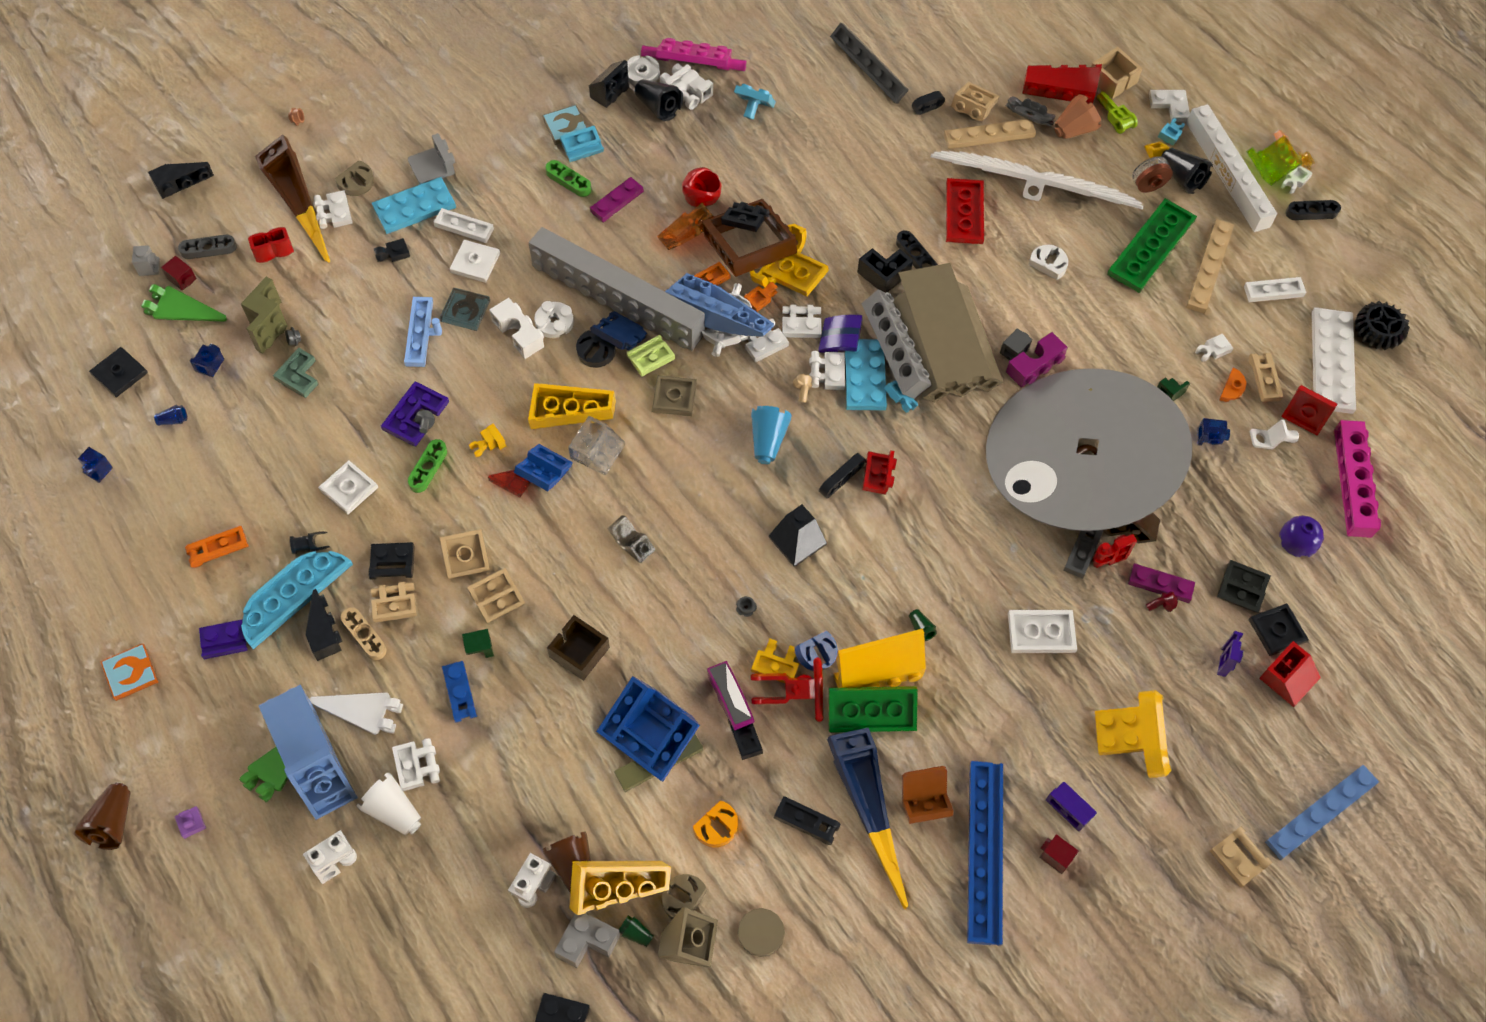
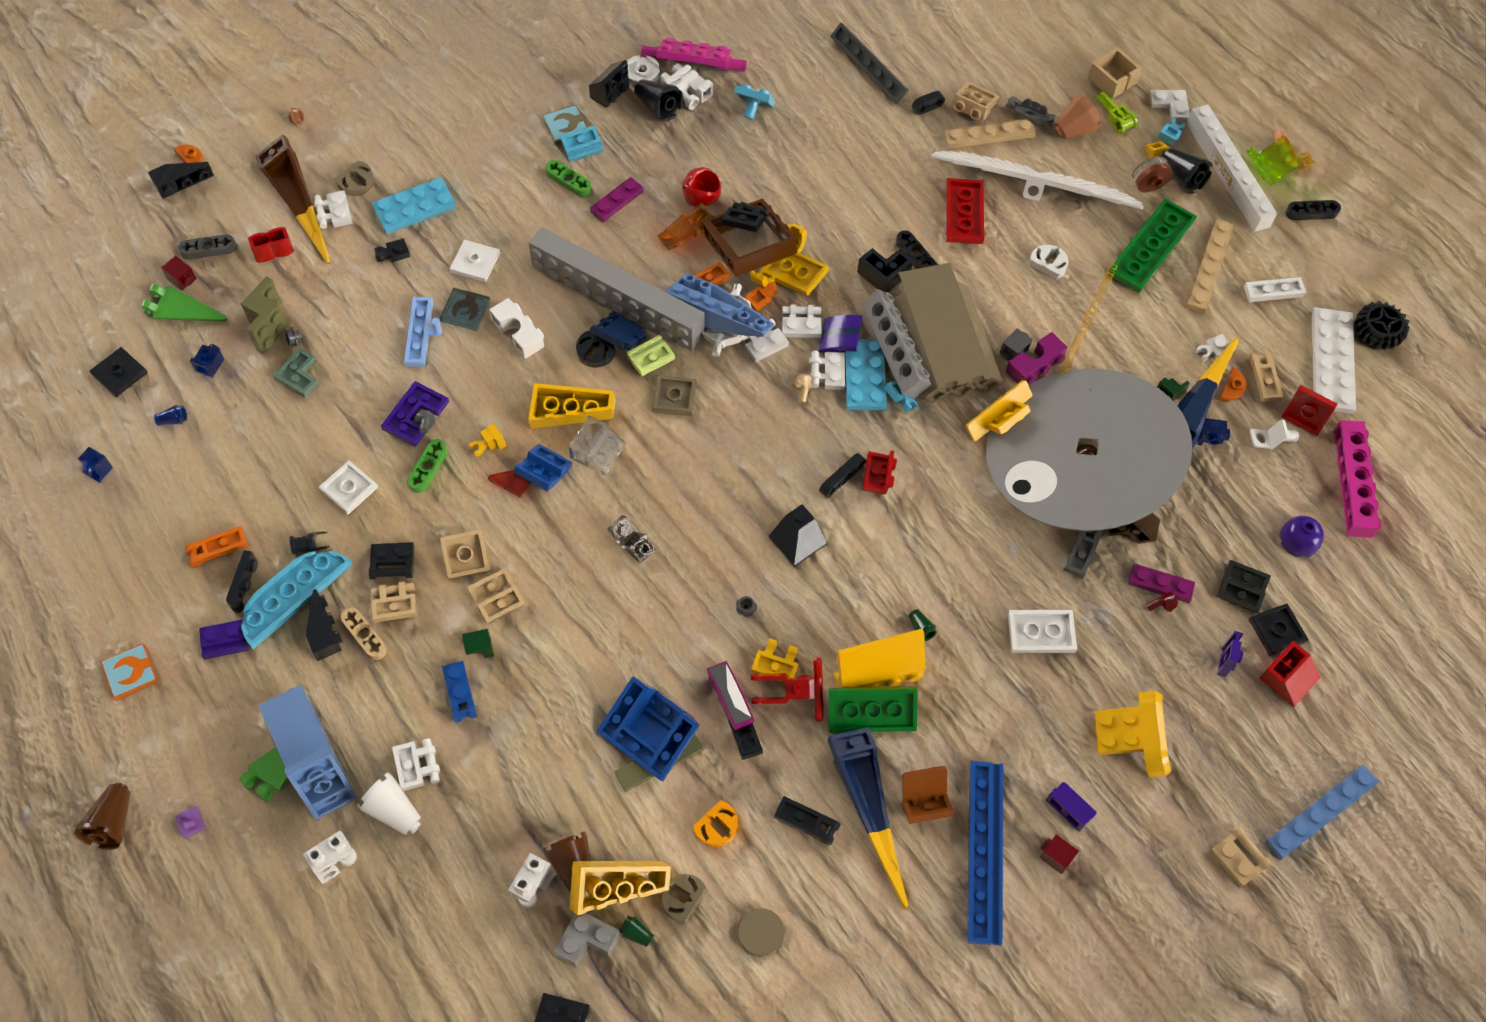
(145, 261): light grey brick -> none
(188, 153): none -> orange plate
(241, 581): none -> black plate
(361, 710): white flag -> none
(433, 162): light grey bracket -> none
(463, 225): white plate -> none
(554, 309): white plate -> none
(582, 647): dark brown piece -> none
(689, 938): dark tan slope -> none
(768, 432): dark azure cone -> none
(826, 645): piece -> none
(1002, 413): none -> yellow bracket
(1062, 82): red wedge -> none
(1071, 347): none -> yellow piece
(1114, 553): red plate -> none
(1199, 398): none -> dark blue plate
(1297, 177): white plate -> none

